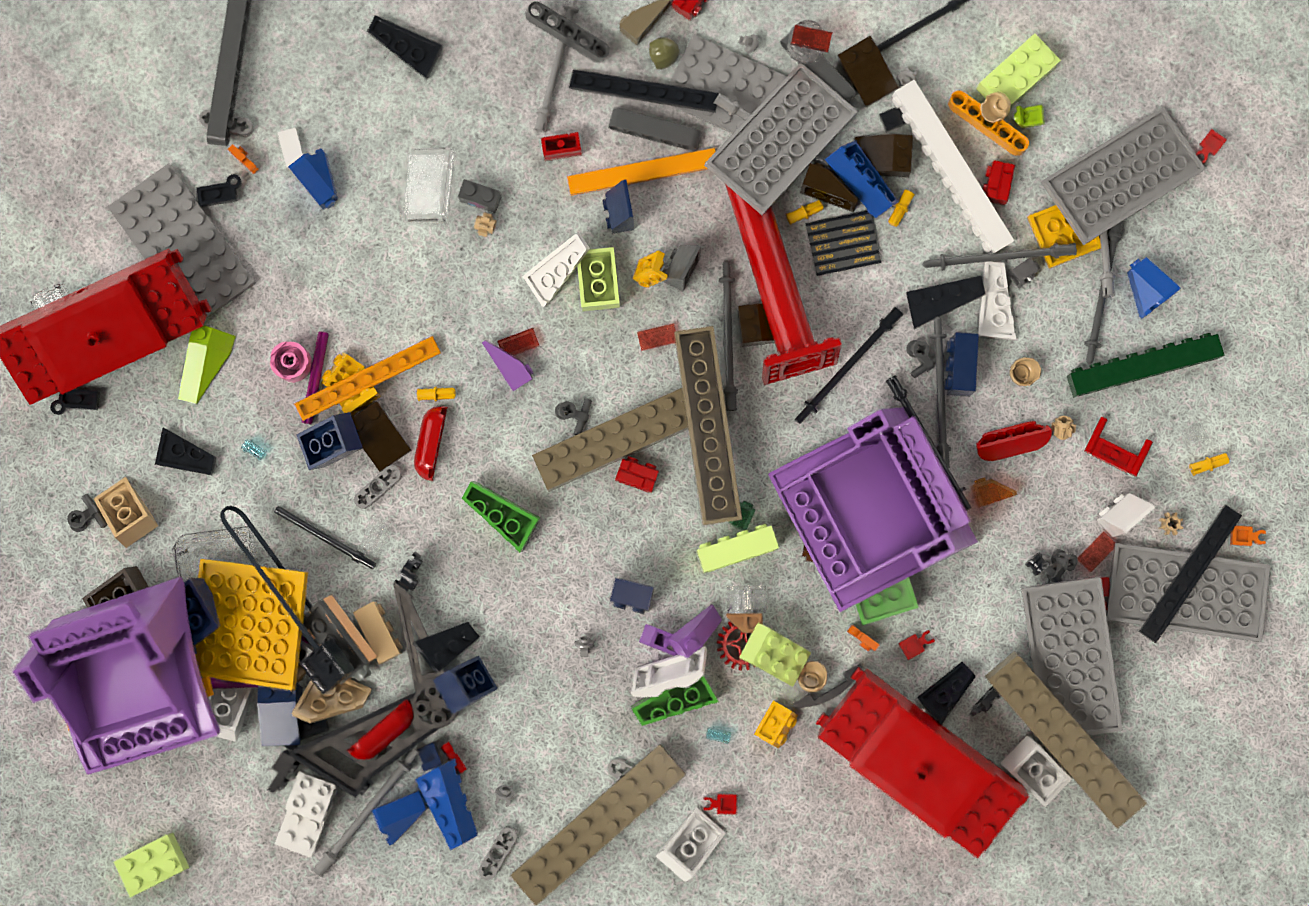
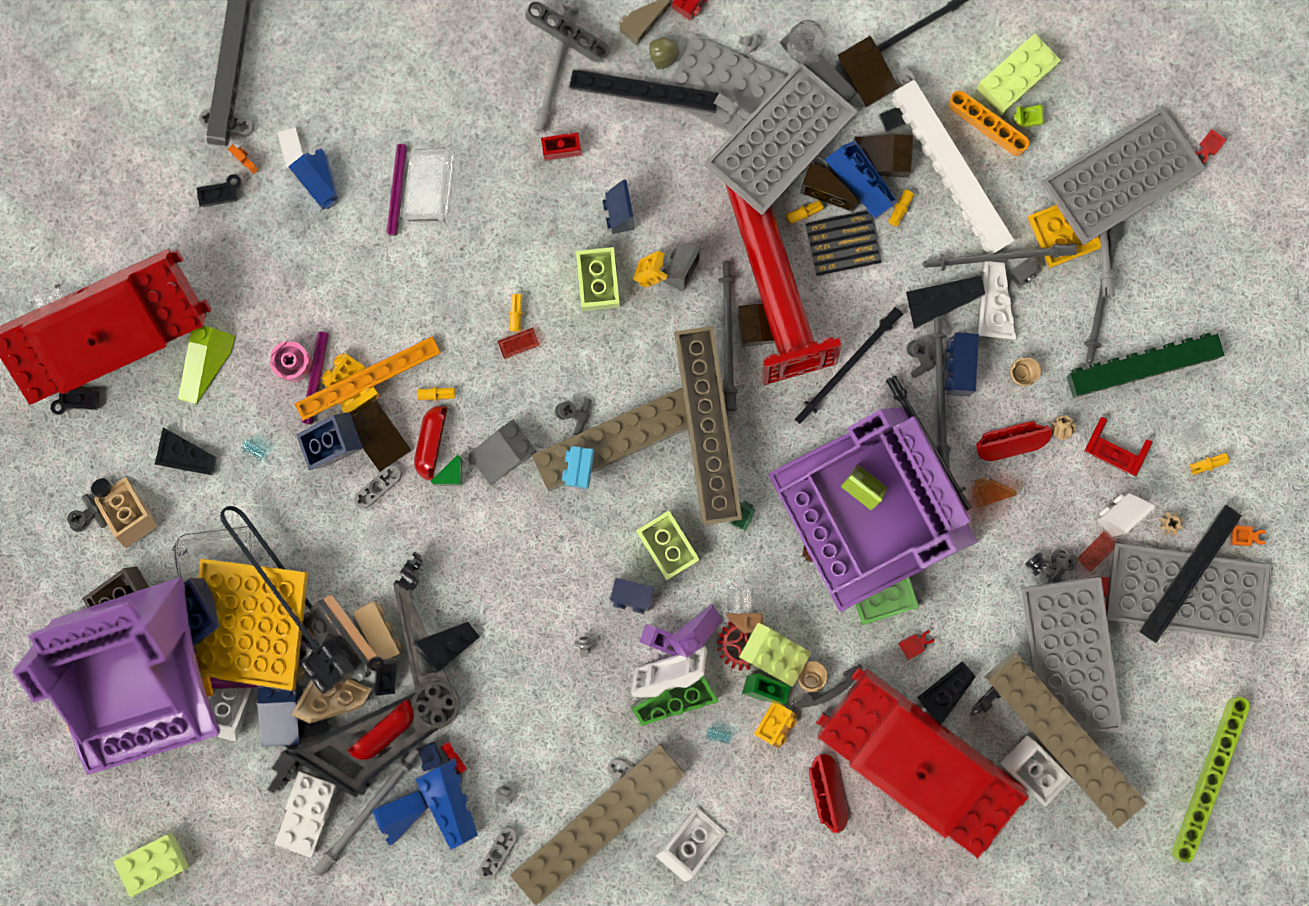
(101, 488): none -> black tile
(166, 215): light grey plate -> none
(356, 556): black bar -> none
(384, 675): none -> black hinge
(396, 191): none -> magenta axle
(408, 46): black wing -> none
(450, 475): none -> green slope
(465, 684): dark blue brick -> none
(479, 196): dark grey brick -> none
(485, 224): tan gear -> none
(502, 452): none -> dark grey slope
(503, 515): bright green wedge -> none
(511, 368): medium lavender slope -> none
(515, 313): none -> yellow axle
(554, 270): white wing -> none
(579, 467): none -> medium azure brick
(637, 475): red brick -> none
(639, 172): light orange tile -> none
(654, 129): dark grey beam -> none
(656, 337): clear red tile -> none
(667, 545): none -> yellowish green brick
(725, 803): red plate -> none
(737, 549): yellowish green brick -> none
(766, 689): none -> green slope
(811, 38): clear red tile -> none
(828, 793): none -> red brick
(864, 487): none -> lime slope
(866, 642): orange plate -> none
(995, 107): tan hair -> none
(998, 182): red brick -> none
(1149, 286): blue slope -> none
(1212, 790): none -> lime beam

